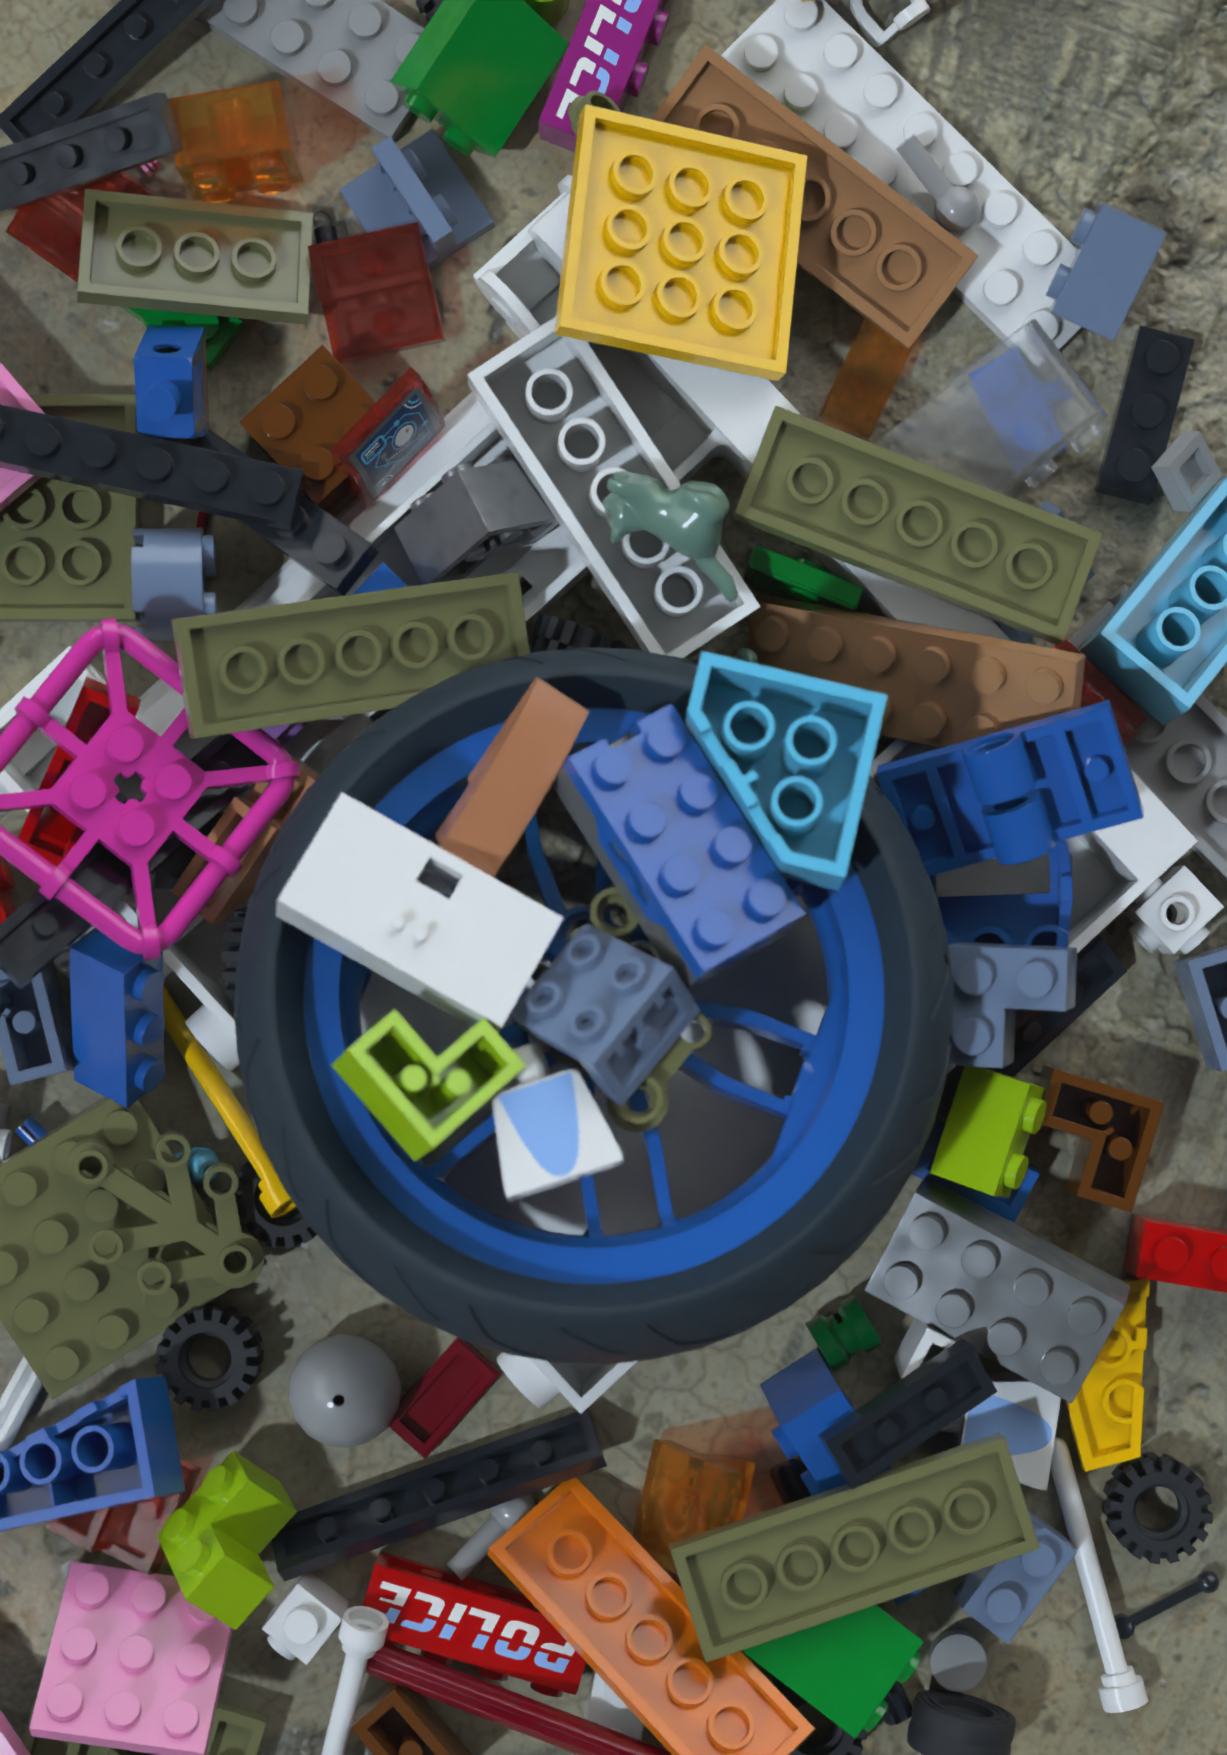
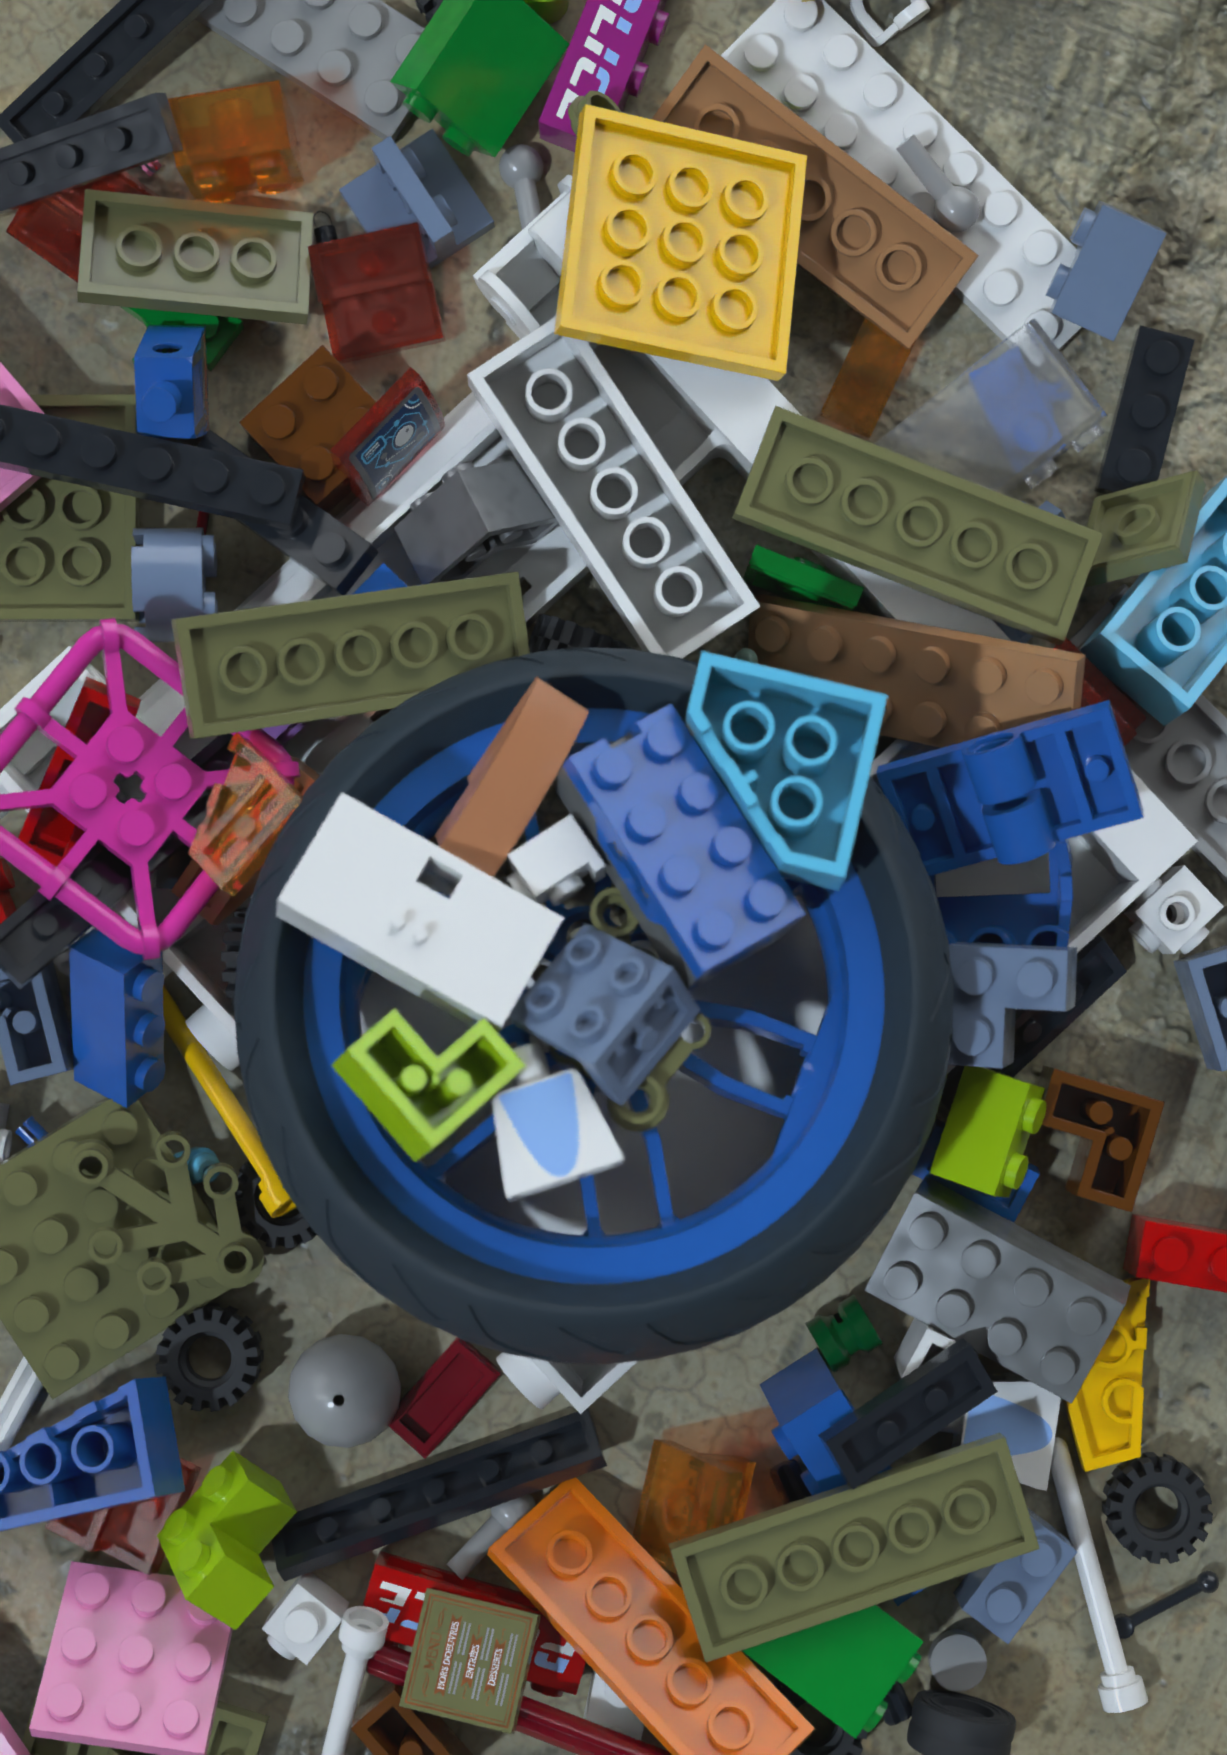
(243, 817): none -> clear orange wing
(470, 1660): none -> olive tile
(521, 170): none -> light grey bar
(554, 864): none -> white brick
(683, 518): sand green animal -> none
(1145, 527): none -> olive tile
(1187, 471): light grey plate -> none

